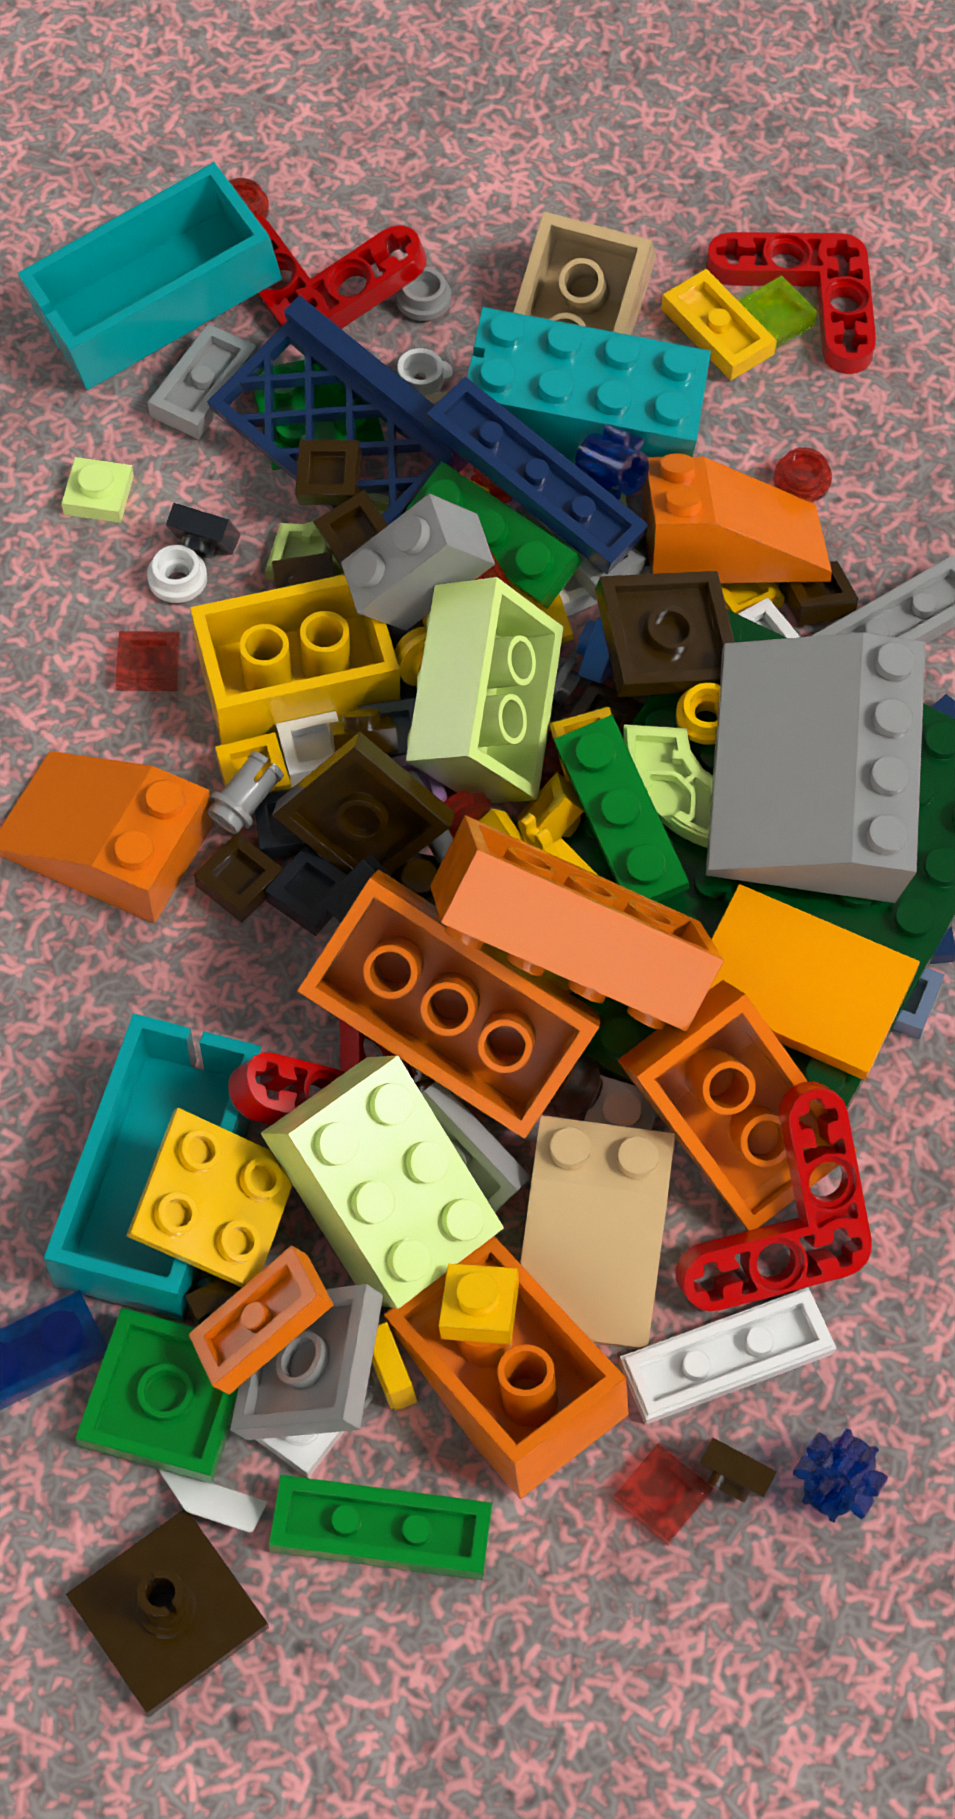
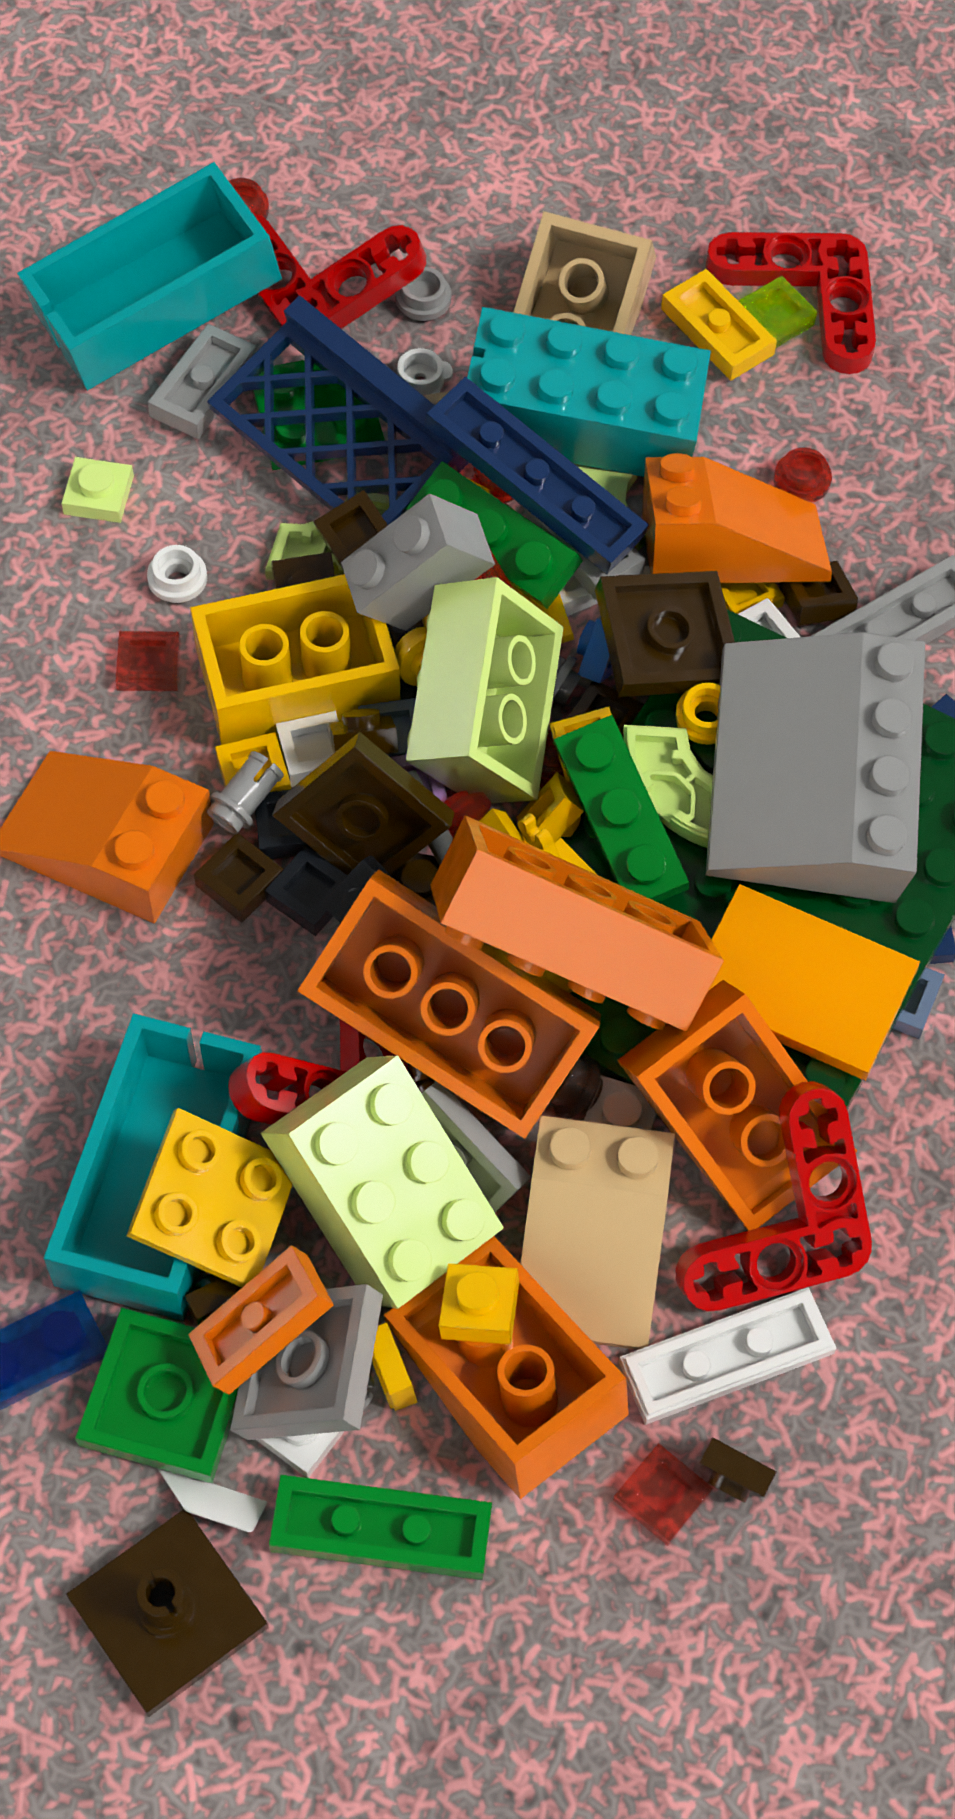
(202, 531): black plate -> none
(328, 471): dark brown plate -> none
(614, 460): clear blue gear -> none
(840, 1475): clear blue gear -> none

